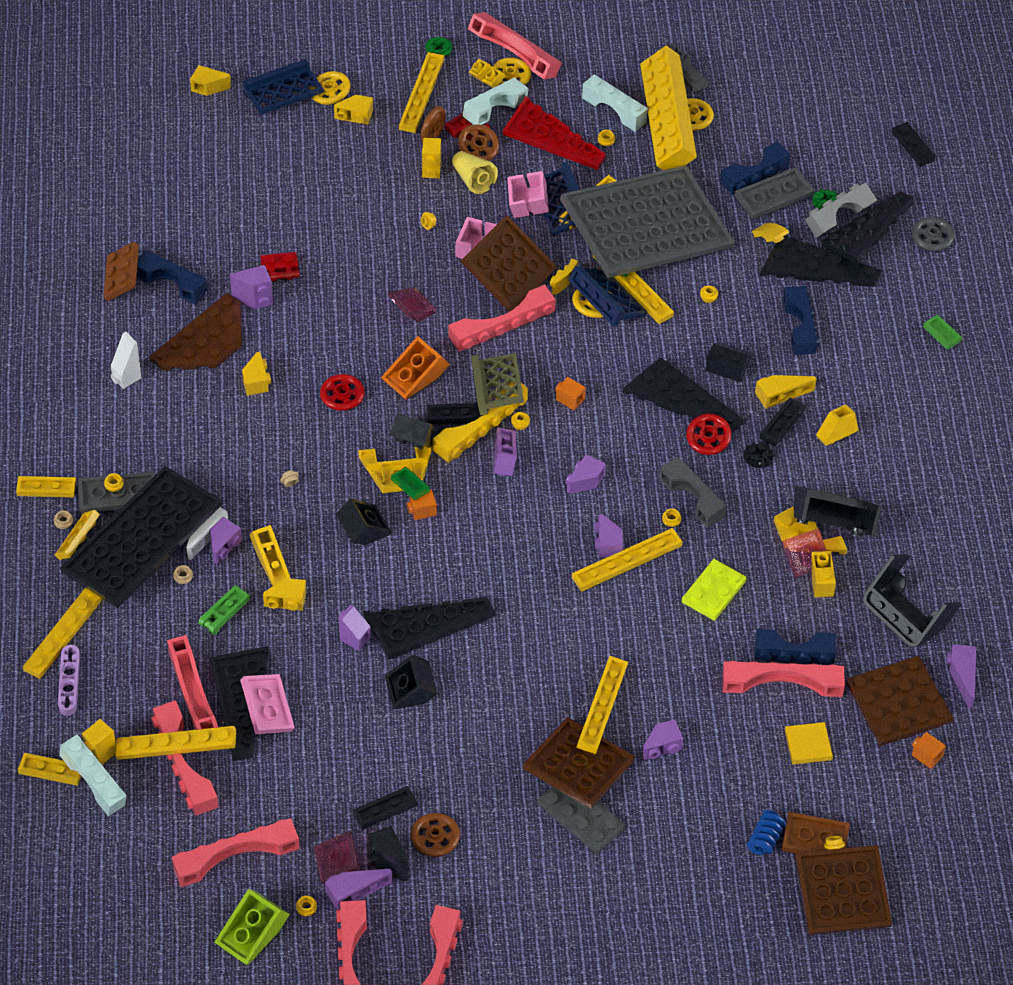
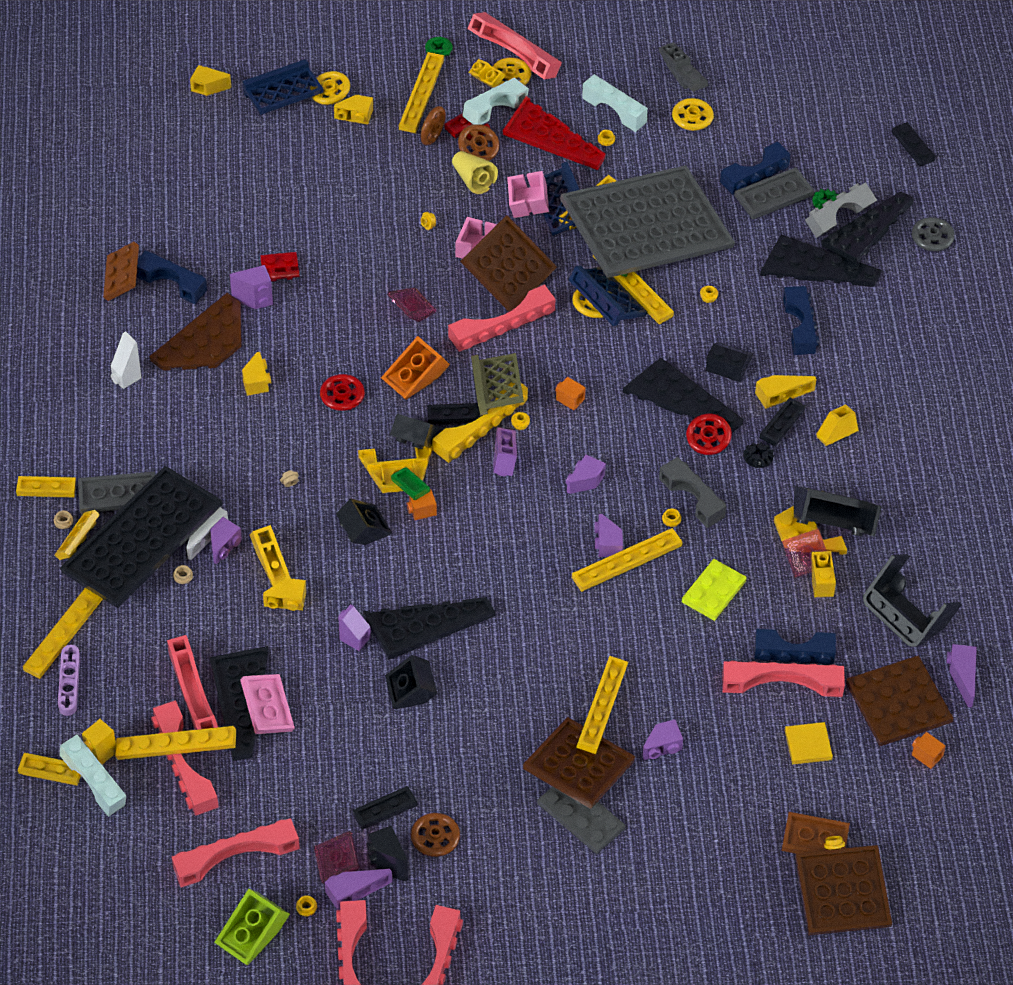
(113, 478): yellow plate -> none
(224, 609): bright green plate -> none
(431, 158): yellow brick -> none
(561, 279): yellow slope -> none
(668, 109): yellow brick -> none
(766, 833): blue piece -> none
(771, 232): yellow slope -> none
(942, 332): bright green plate -> none

